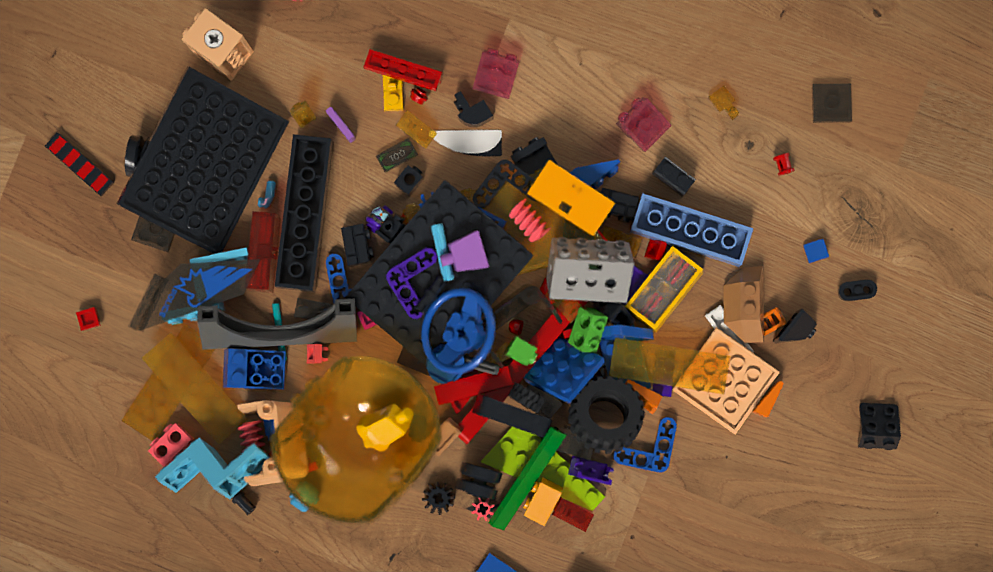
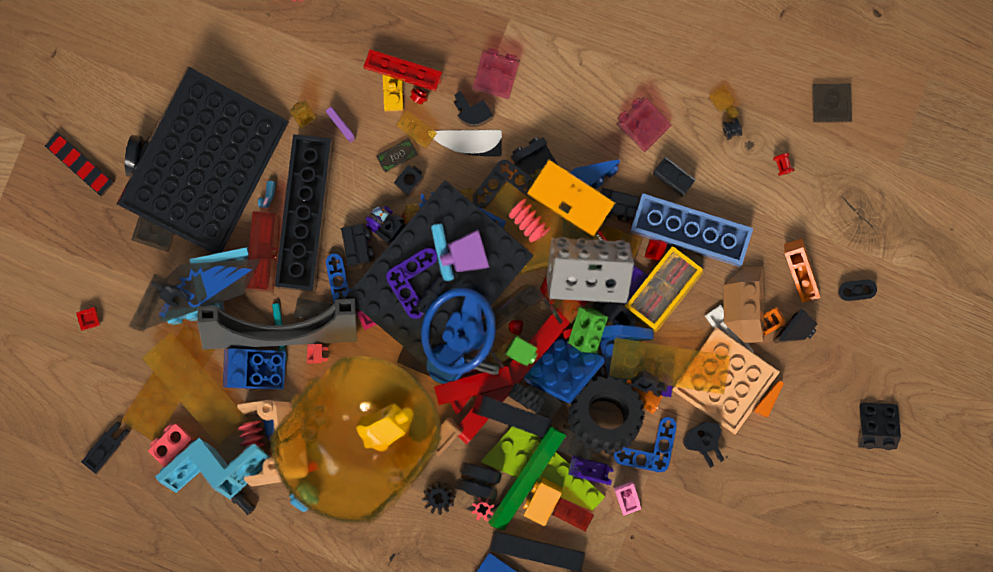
(104, 449): none -> black hinge
(168, 291): none -> black hand
(217, 44): light nougat piece -> none
(537, 551): none -> black beam
(627, 498): none -> bright pink slope
(647, 382): none -> black plate
(706, 442): none -> black hinge
(731, 128): none -> black wheel
(801, 270): none -> orange slope
(816, 251): blue slope -> none

